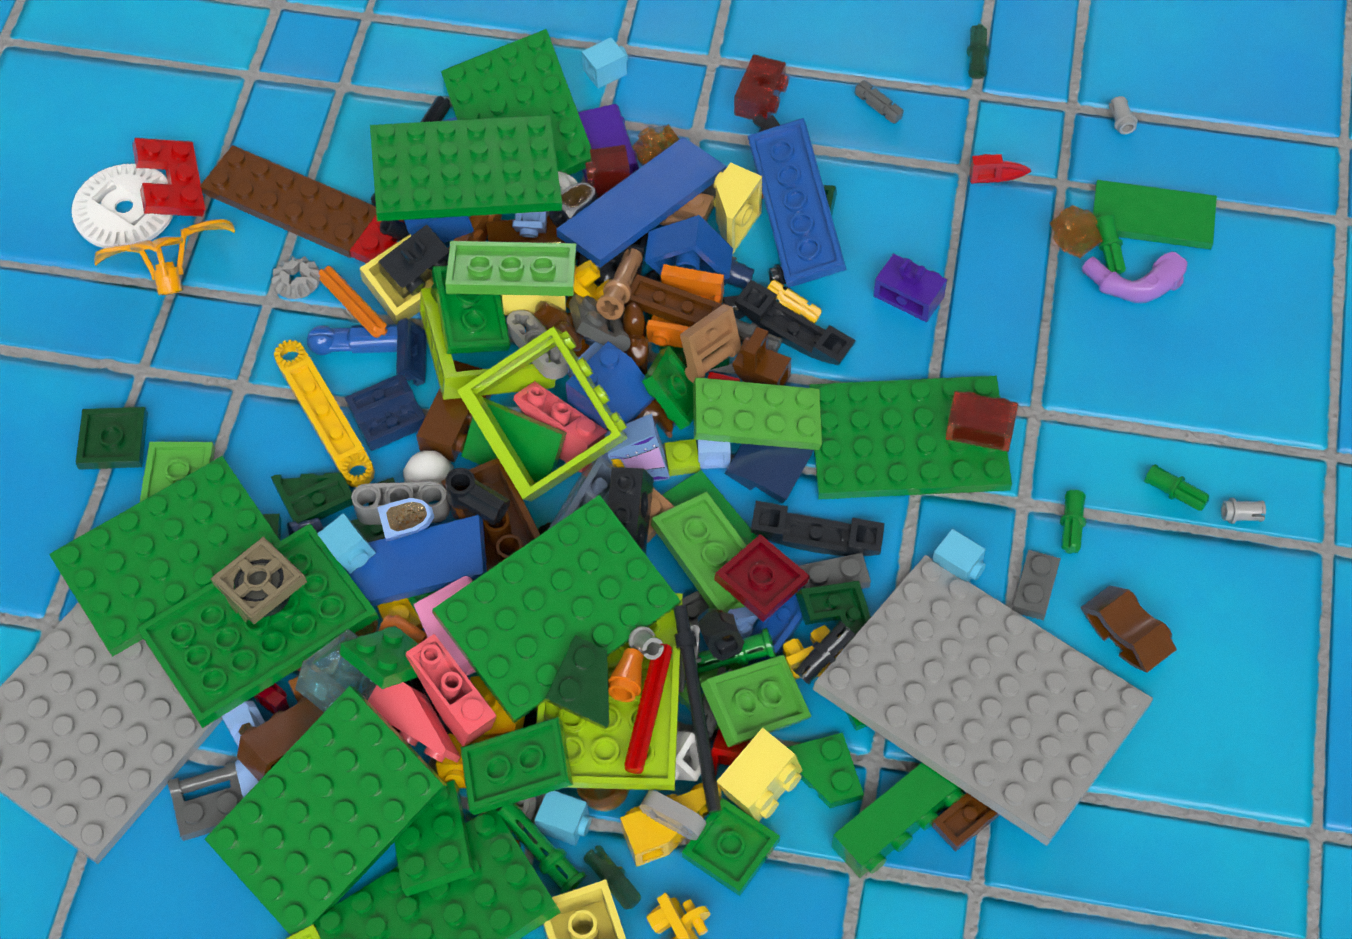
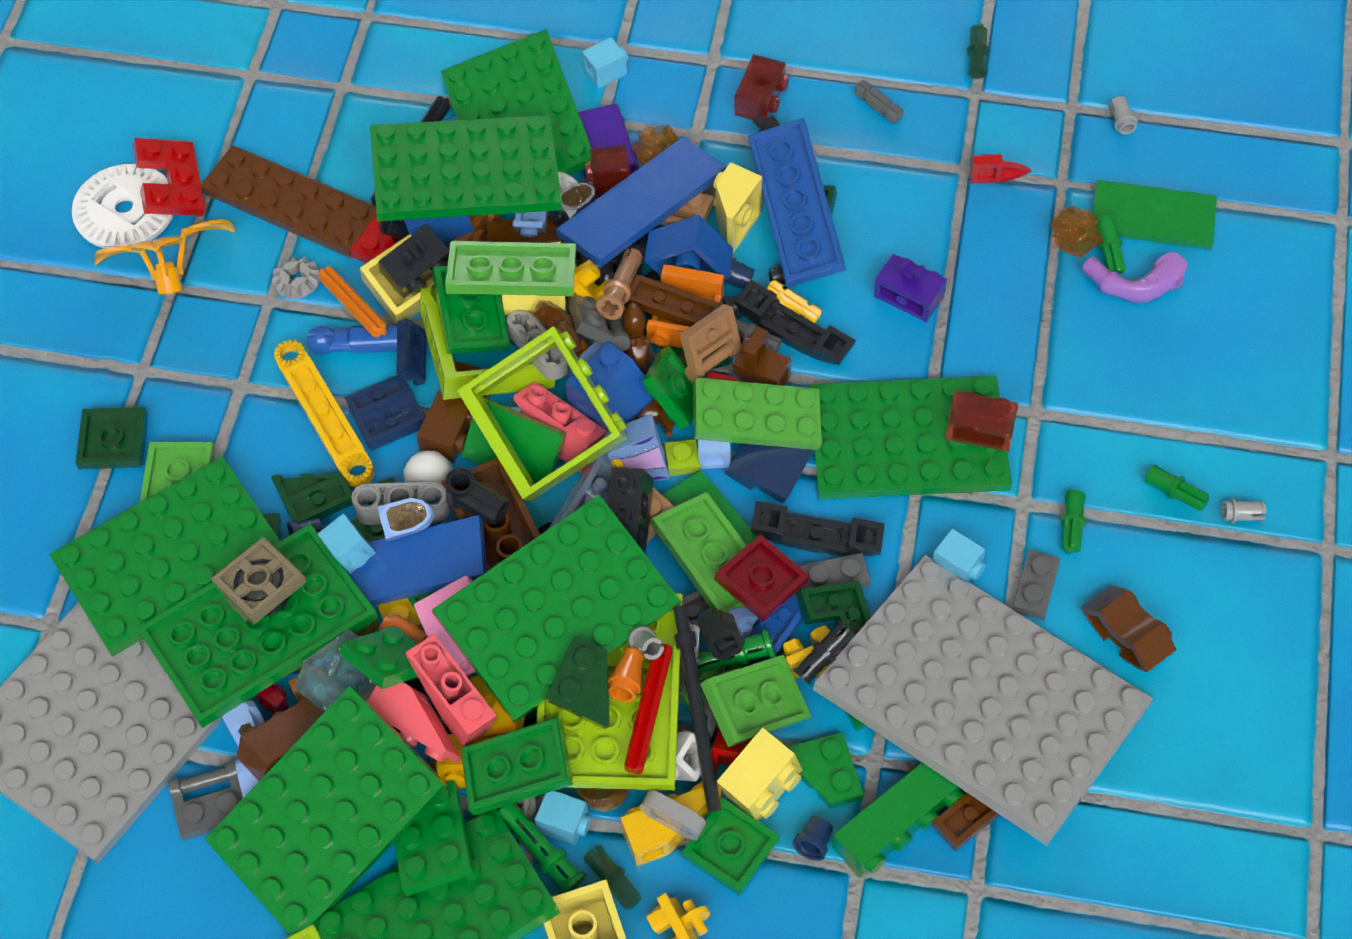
(814, 839): none -> dark blue piece

